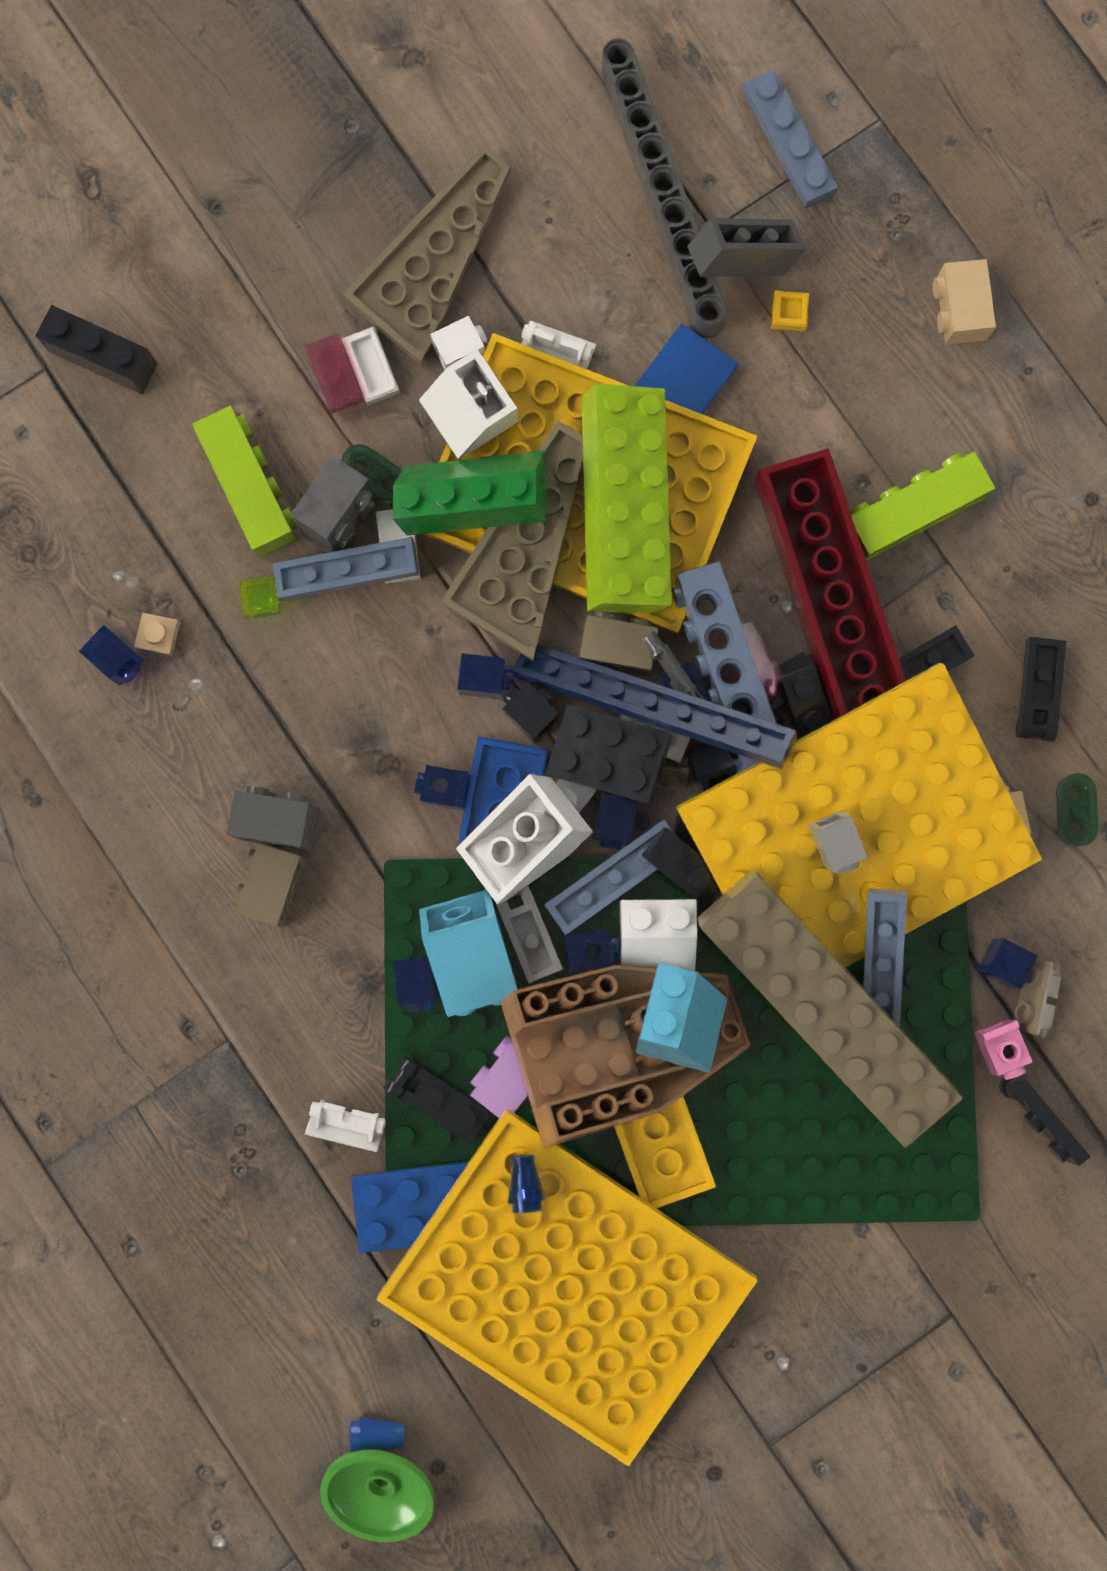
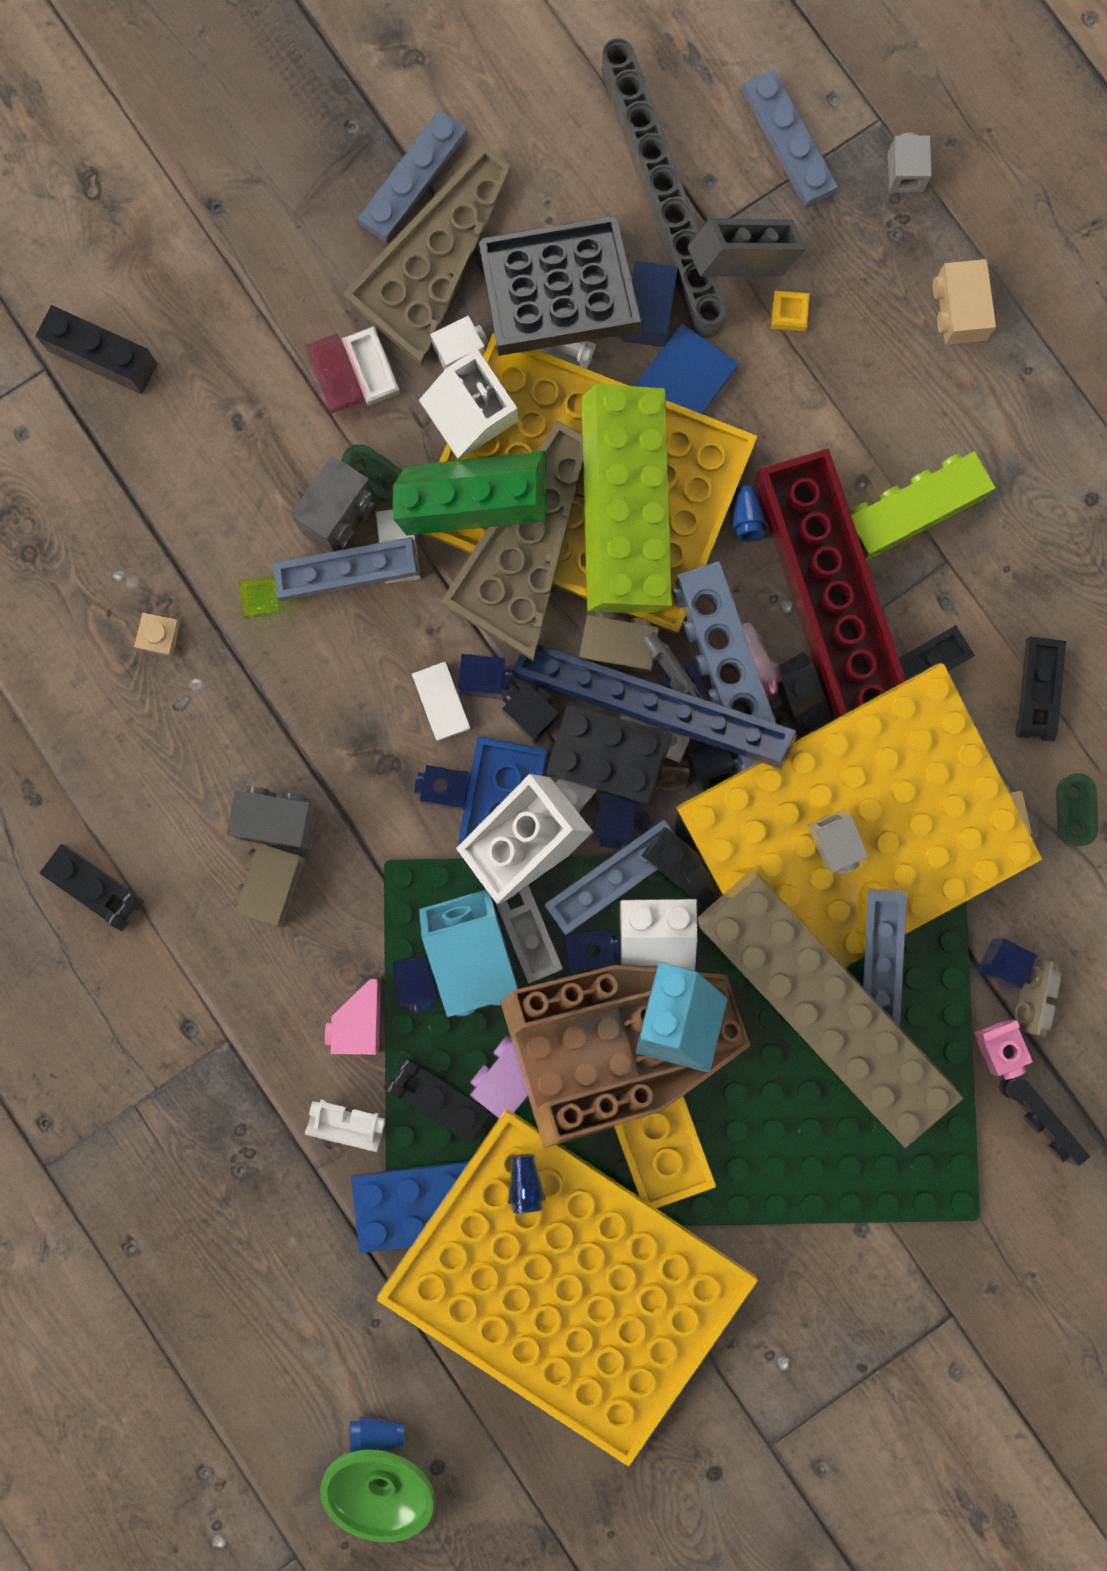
(91, 886): none -> black plate
(112, 656): clear blue brick -> none
(244, 481): lime brick -> none
(357, 1023): none -> bright pink slope
(412, 176): none -> sand blue plate
(441, 701): none -> white tile
(559, 285): none -> plate
(654, 296): none -> dark blue brick
(748, 516): none -> blue cone
(909, 163): none -> light grey brick

